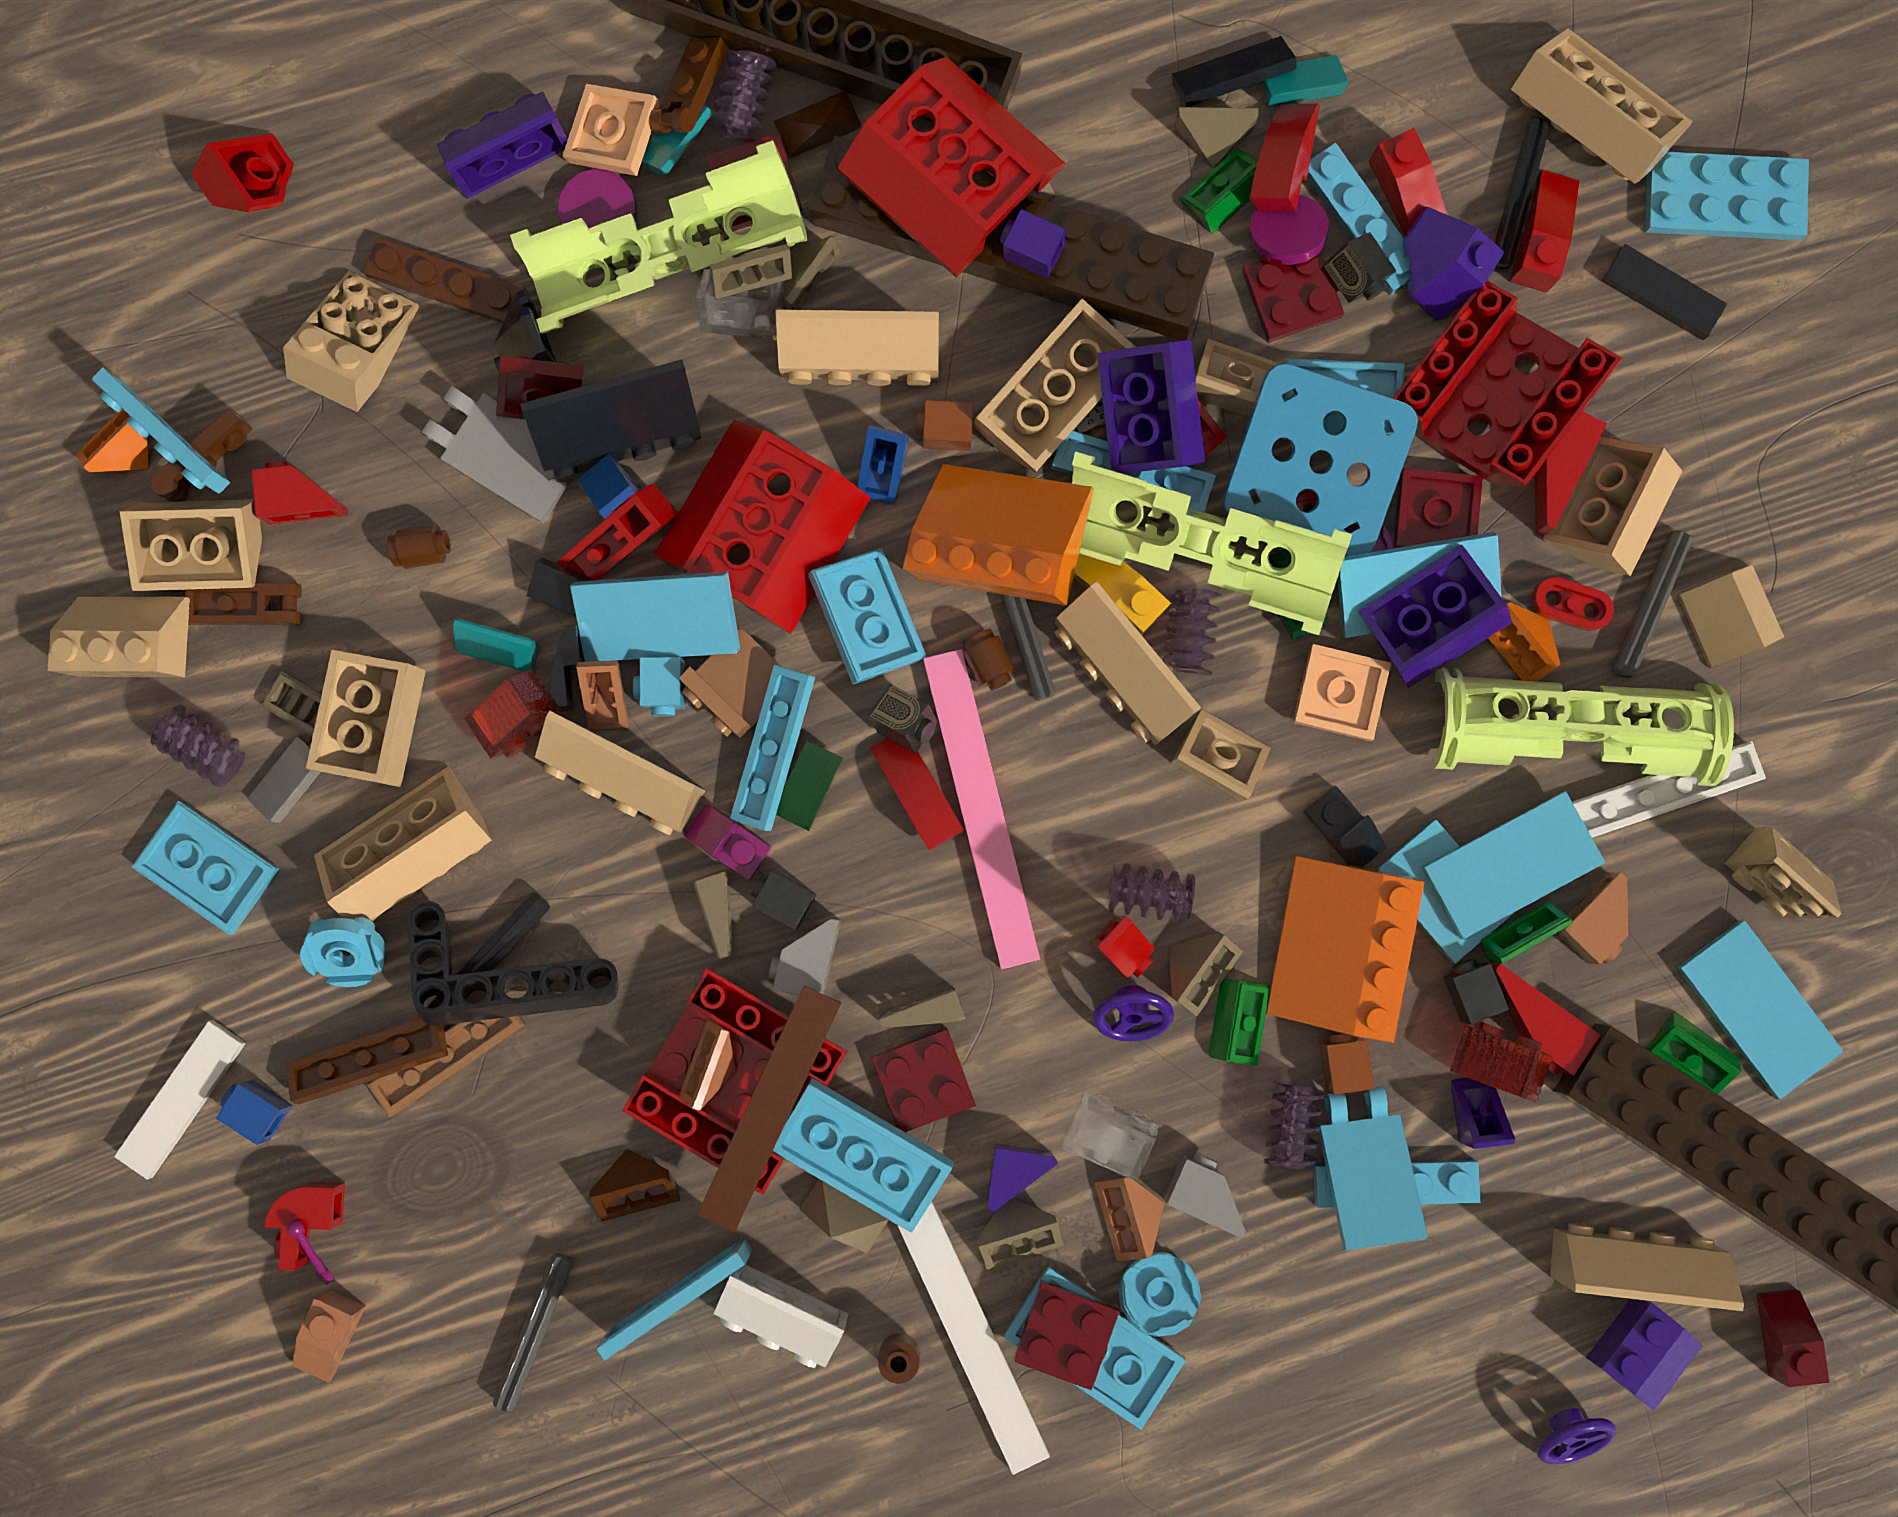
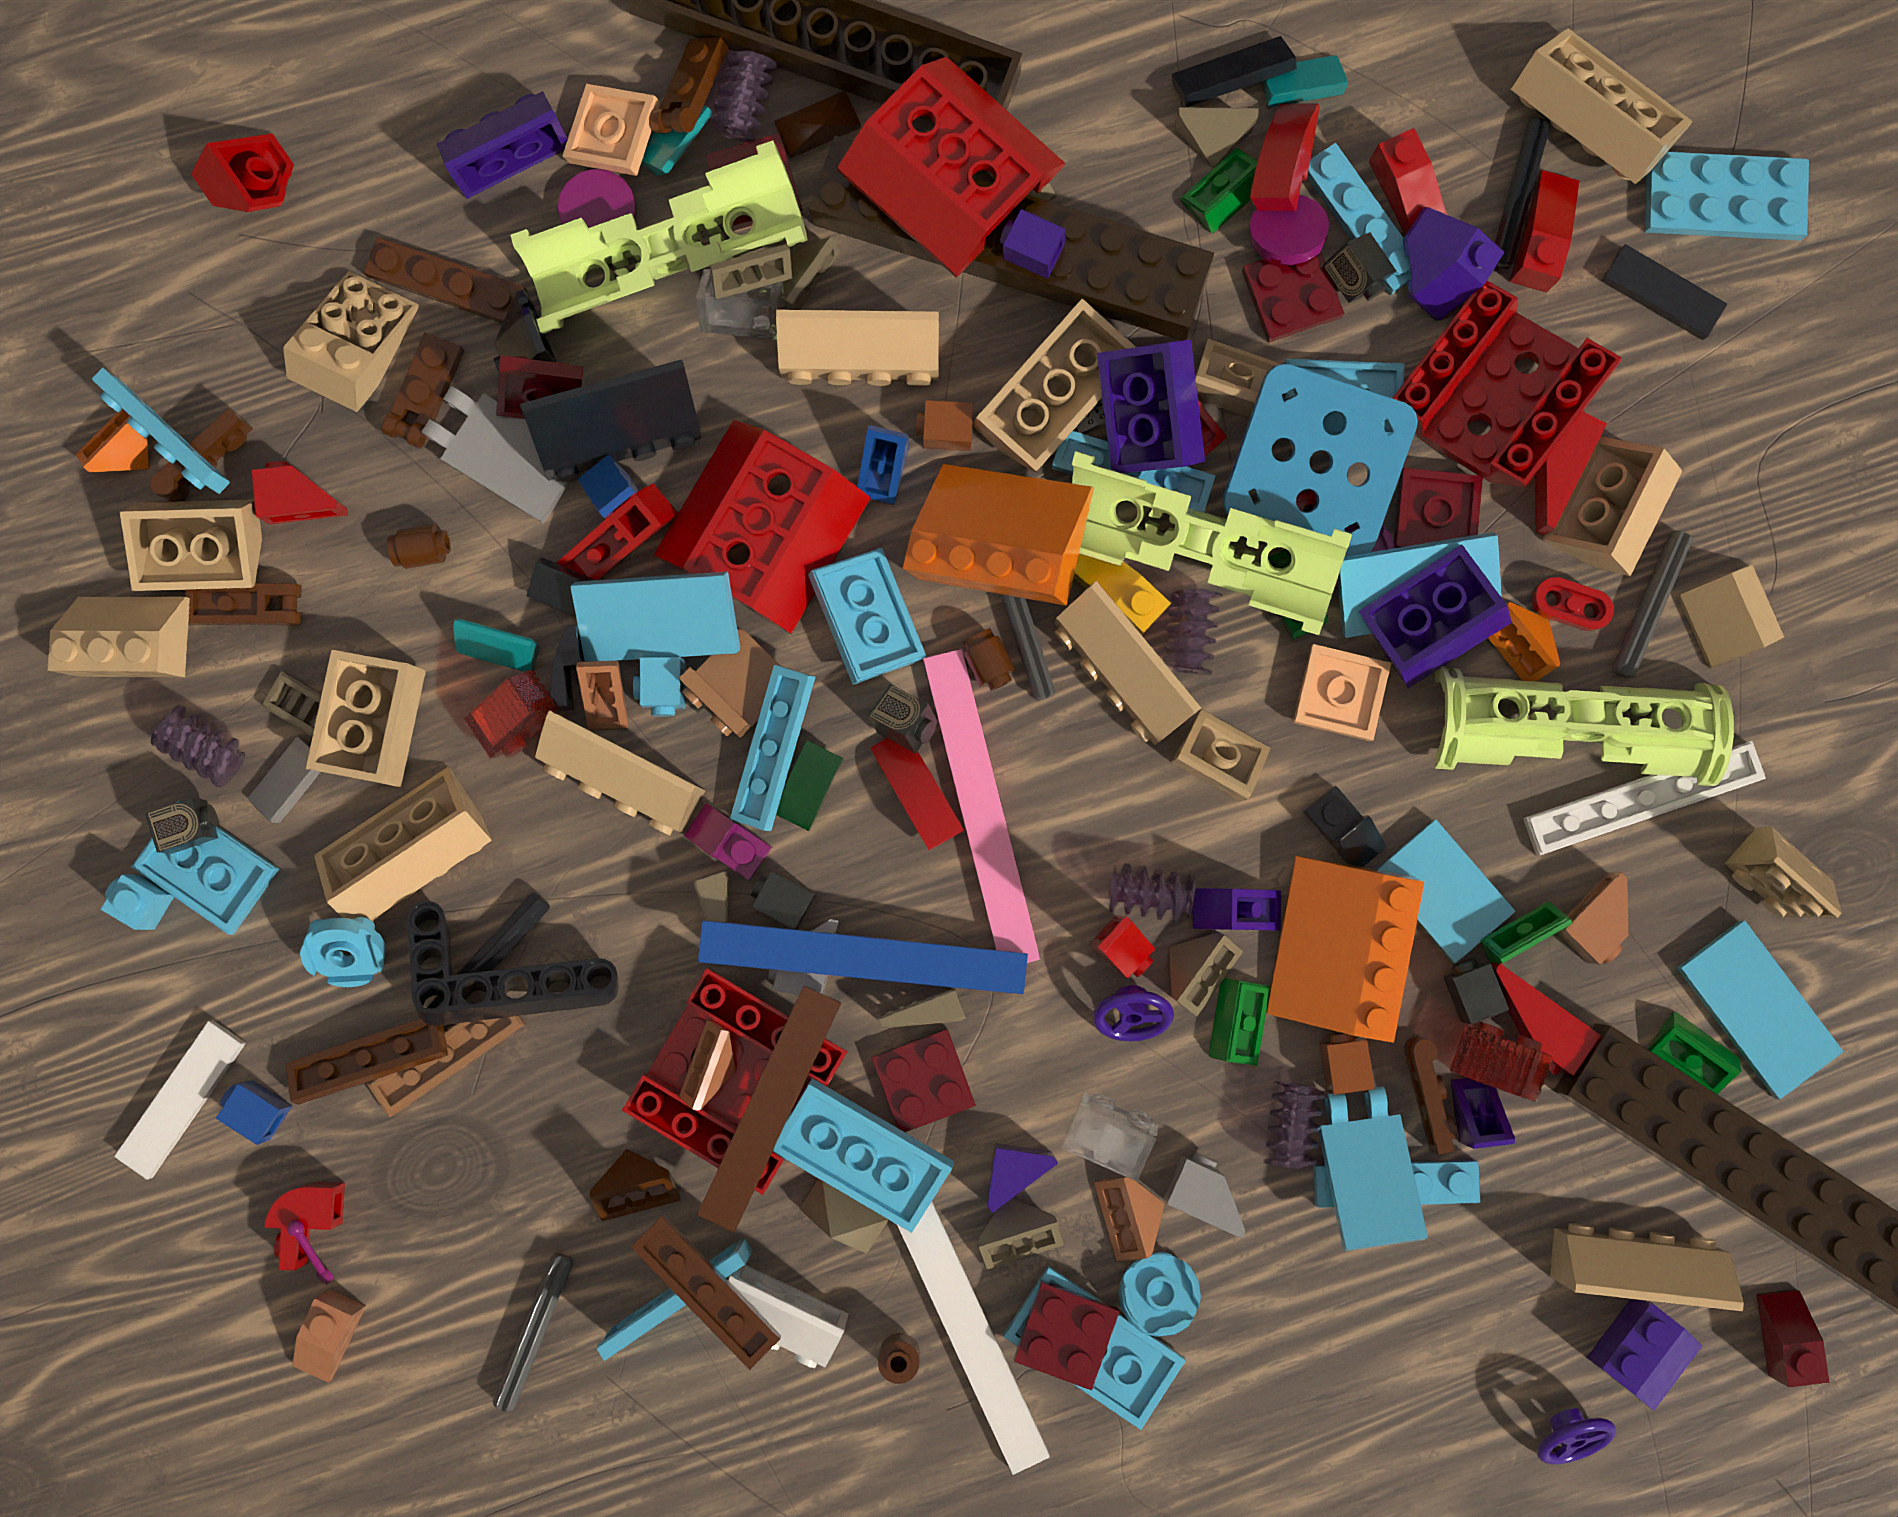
(136, 901): none -> medium azure brick
(182, 825): none -> brick
(423, 389): none -> reddish brown plate
(706, 1292): none -> reddish brown plate
(862, 957): none -> blue tile
(1236, 909): none -> dark purple slope
(1429, 1095): none -> reddish brown plate
(1513, 865): medium azure tile -> none

